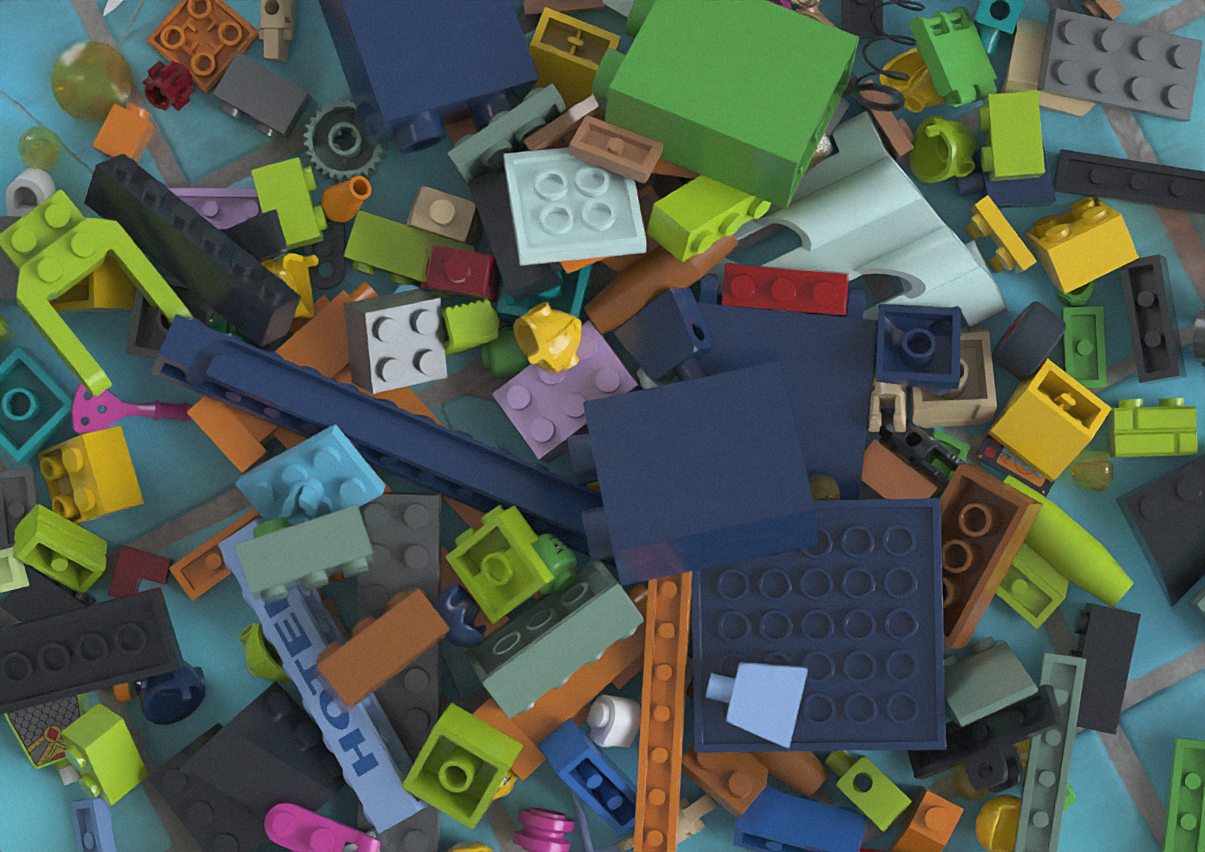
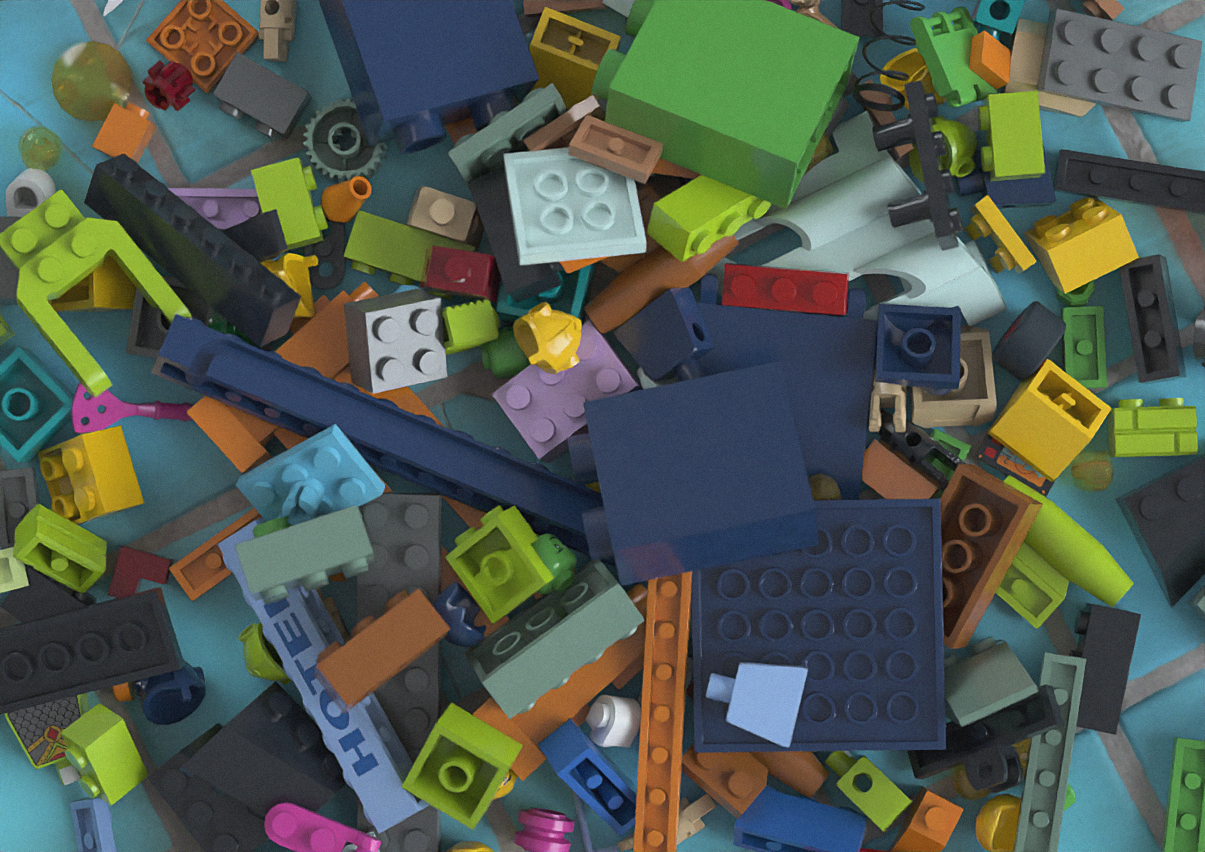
(934, 202): none -> black plate
(990, 60): none -> orange tile

